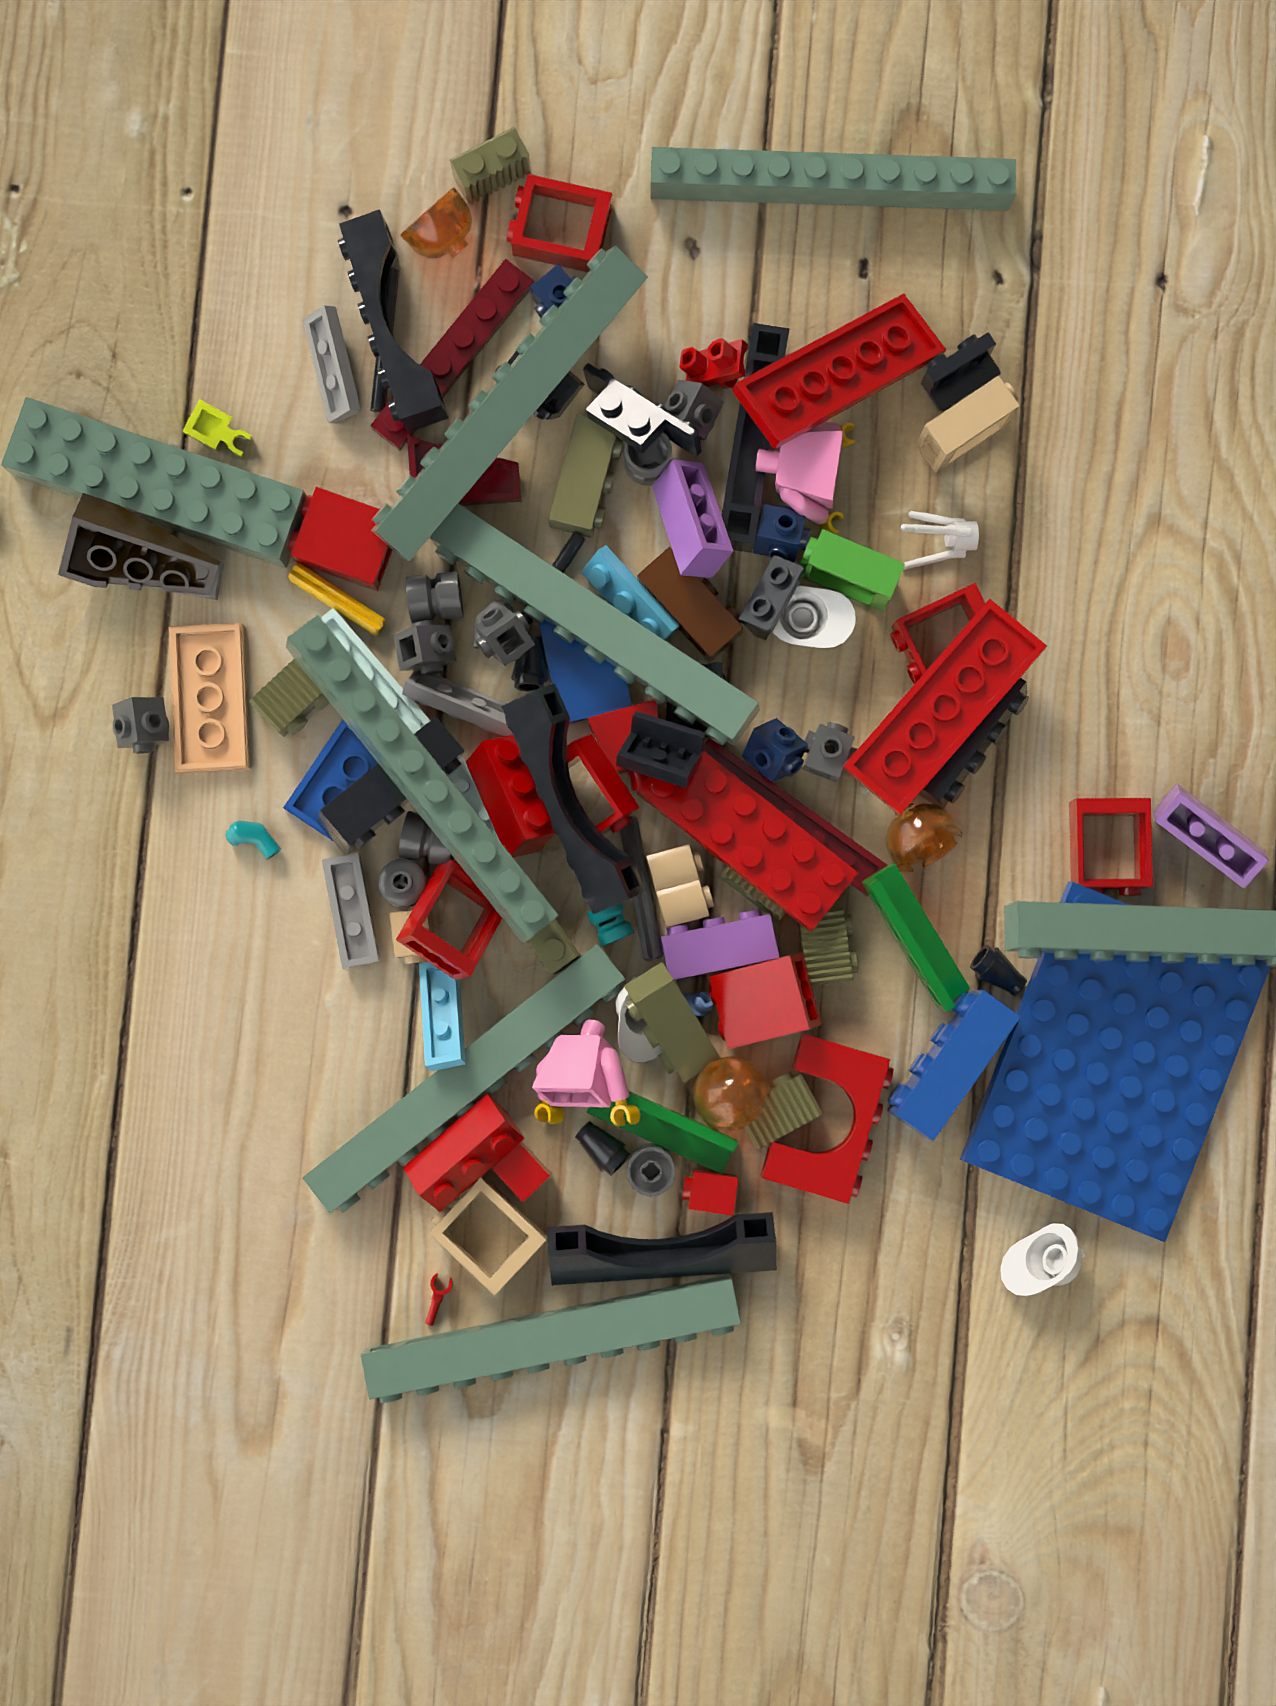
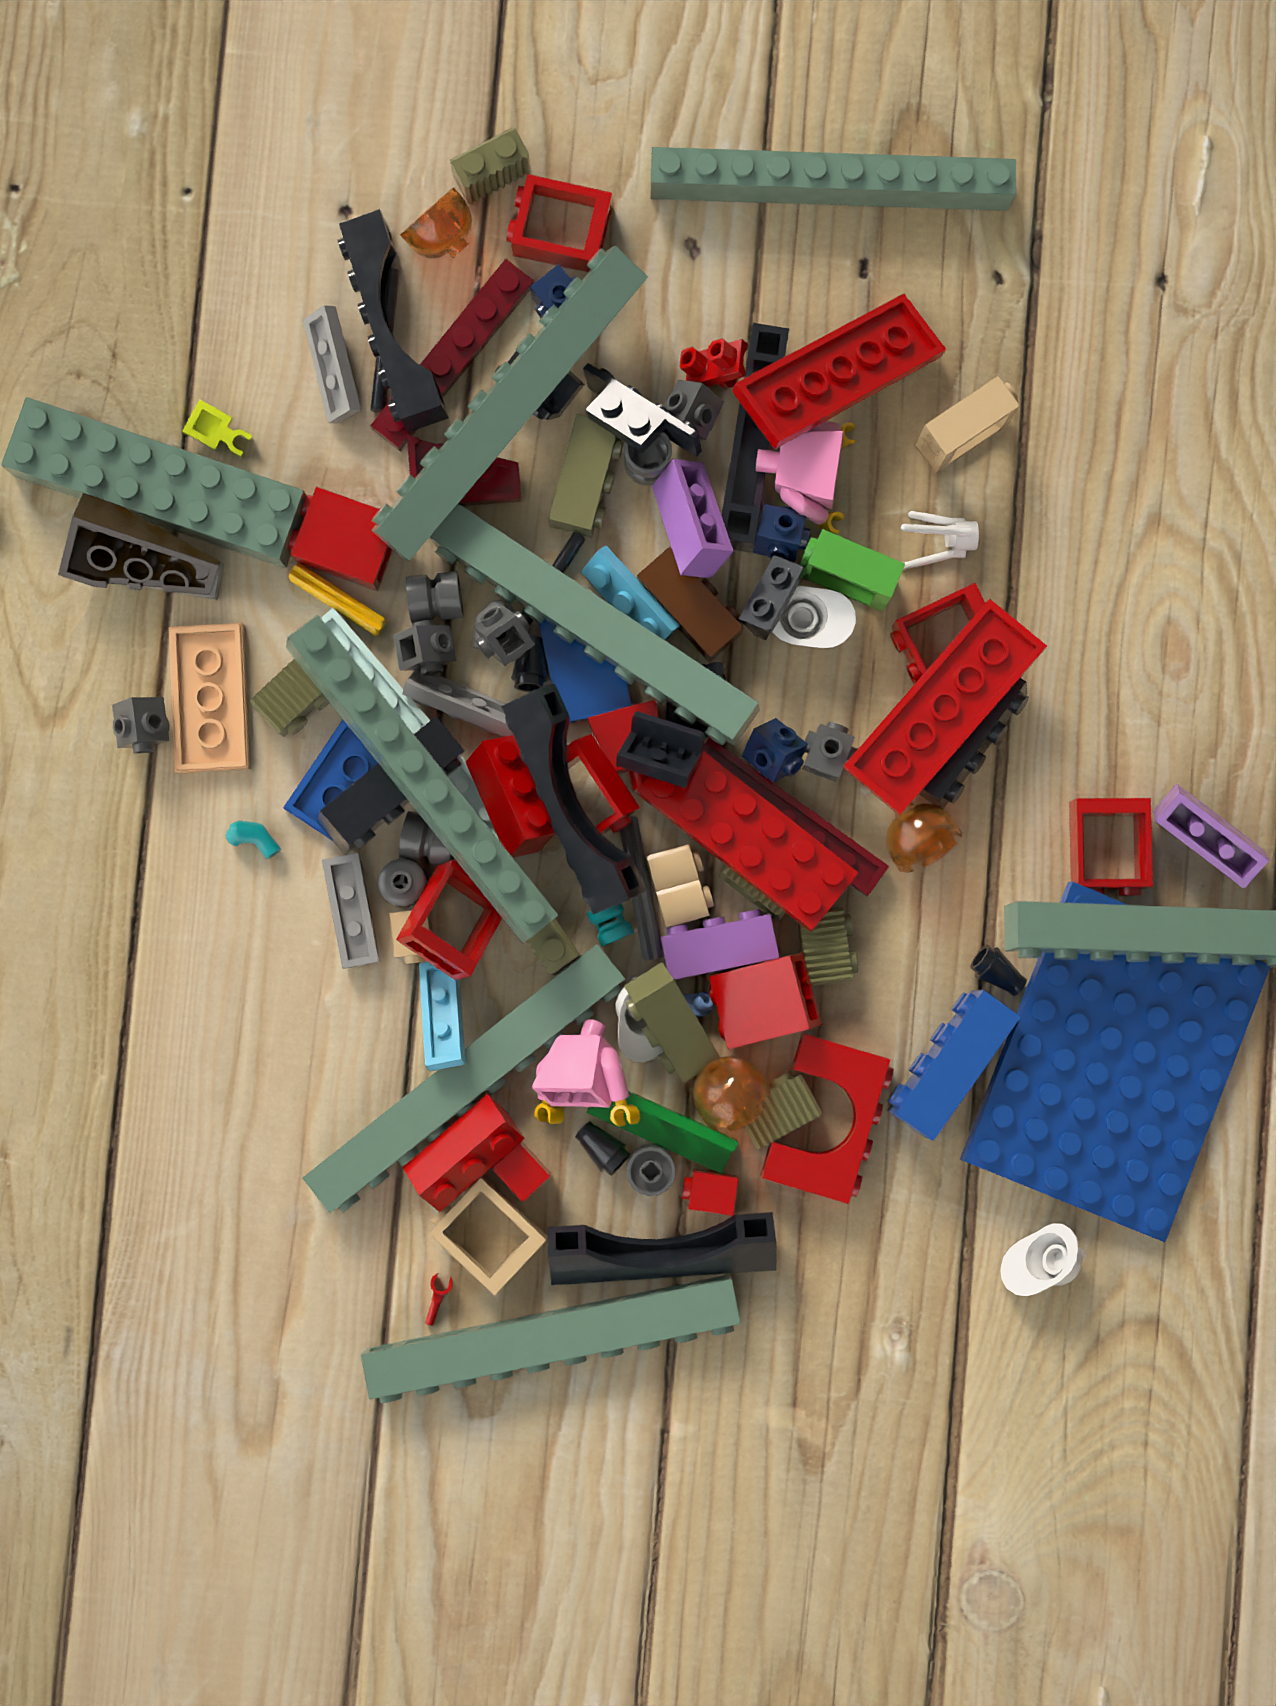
(916, 936): green fence -> none
(961, 373): black bracket -> none

